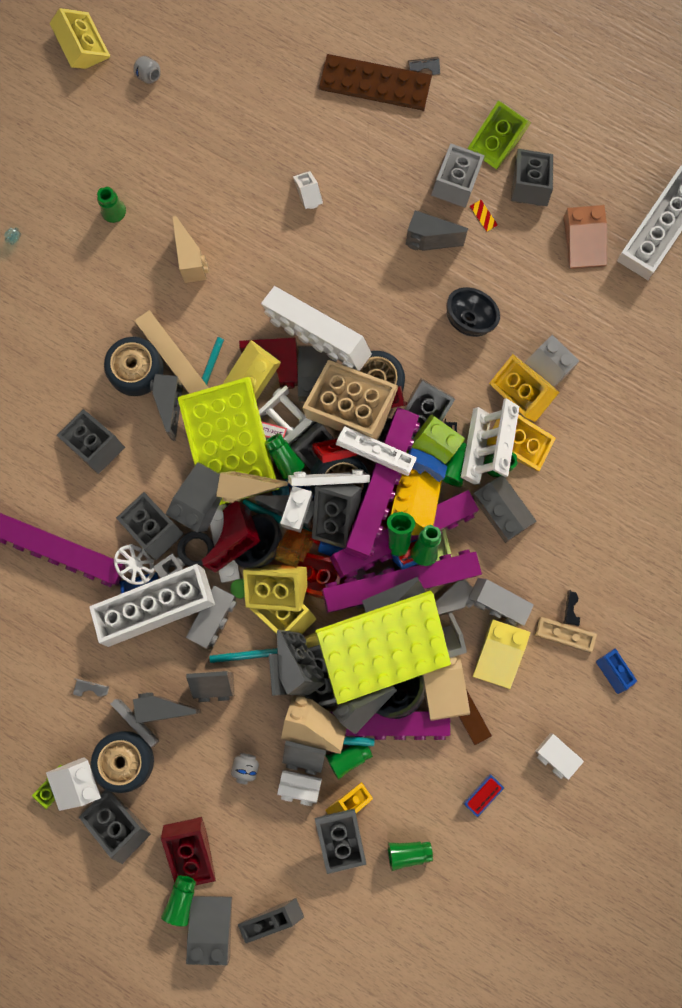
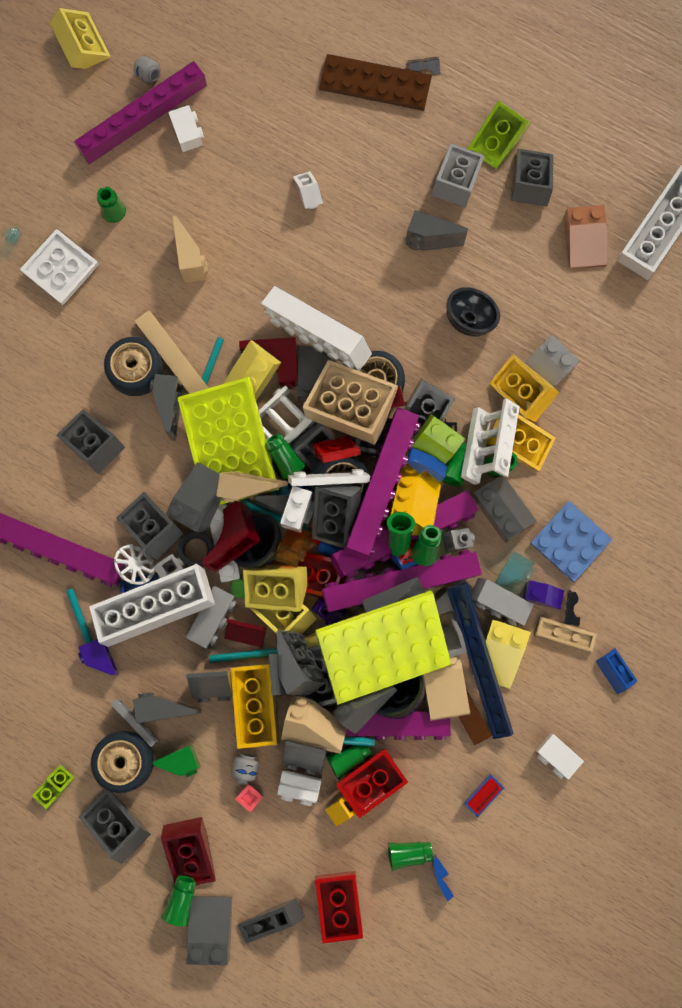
(59, 267): none -> white plate
(73, 784): white slope -> none
(79, 616): none -> teal bar
(82, 686): light grey piece -> none
(97, 657): none -> dark purple slope
(141, 112): none -> magenta brick
(180, 762): none -> green slope
(186, 129): none -> white brick
(245, 633): none -> dark red panel
(249, 797): none -> coral plate
(254, 707): none -> yellow slope
(270, 430): white sticker -> none
(330, 618): none -> dark purple plate
(339, 907): none -> red brick
(340, 841): dark grey slope -> none
(372, 783): none -> red slope
(376, 451): white plate -> none
(440, 873): none -> blue slope
(458, 540): none -> light grey brick
(480, 661): none -> dark blue plate
(483, 215): sticker -> none
(515, 570): none -> clear light blue slope
(543, 594): none -> dark purple slope
(571, 541): none -> medium blue plate

